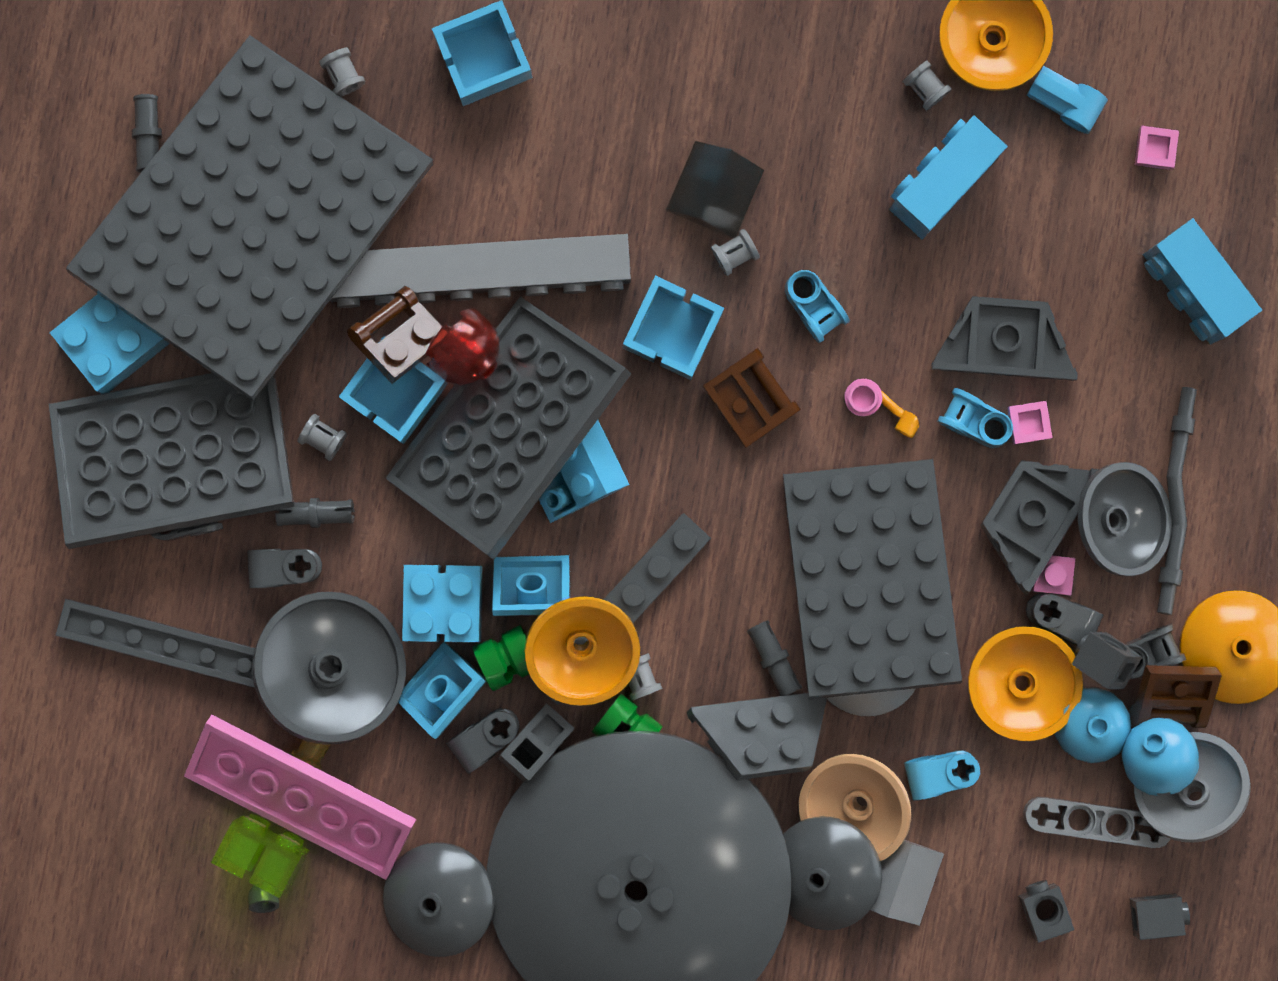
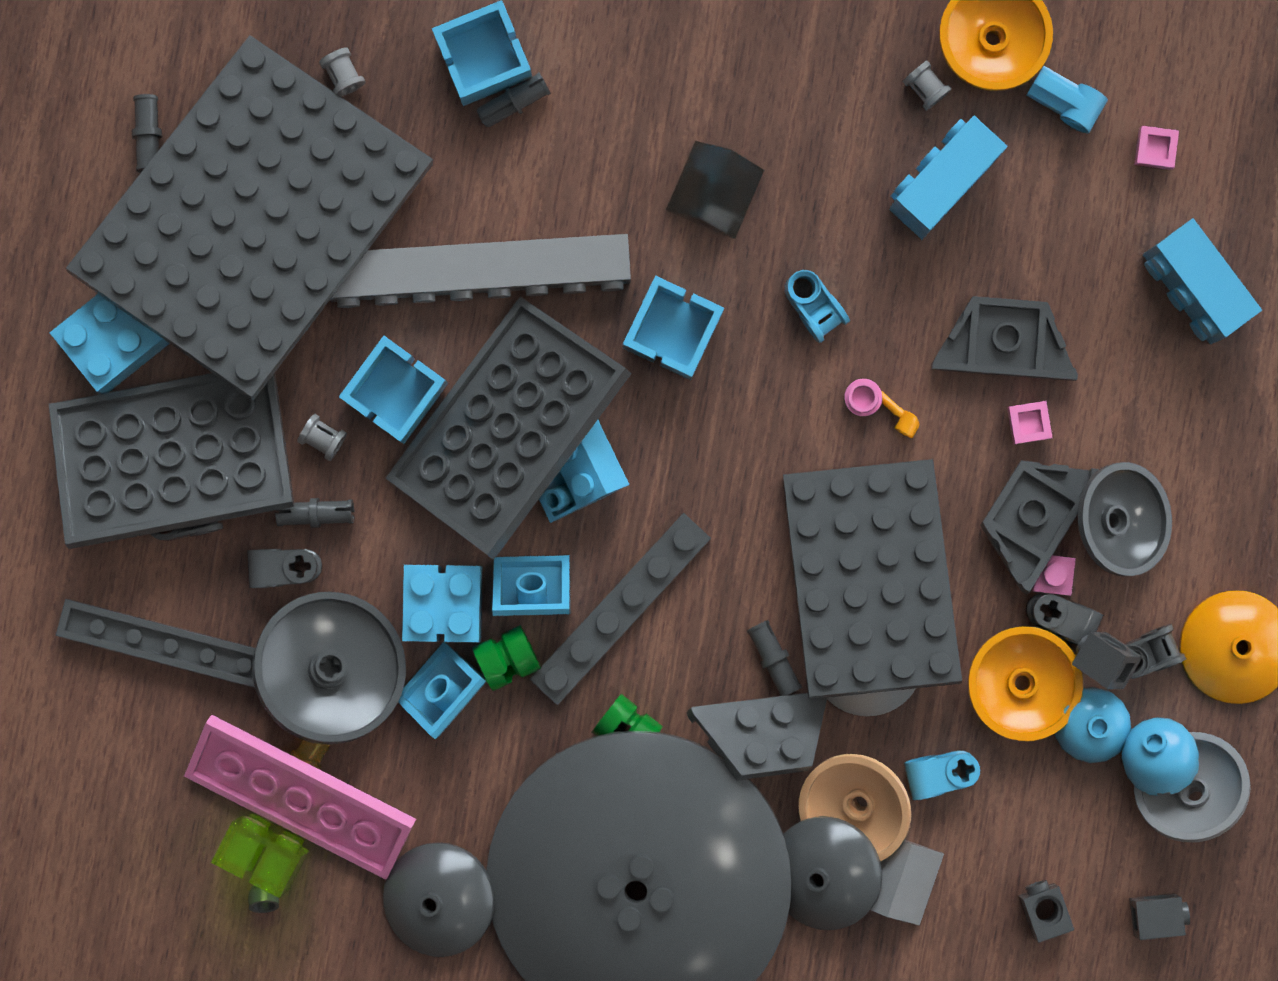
(403, 346): plate -> none
(465, 350): clear red cylinder -> none
(479, 742): dark grey piece -> none
(513, 100): none -> dark grey axle
(536, 743): dark grey brick -> none
(585, 671): light orange dish -> none
(647, 683): light grey bush -> none
(735, 252): light grey bush -> none
(741, 405): reddish brown plate -> none
(973, 419): medium azure piece -> none
(1096, 827): light grey beam -> none
(1176, 687): reddish brown plate -> none
(1182, 427): dark grey bar -> none

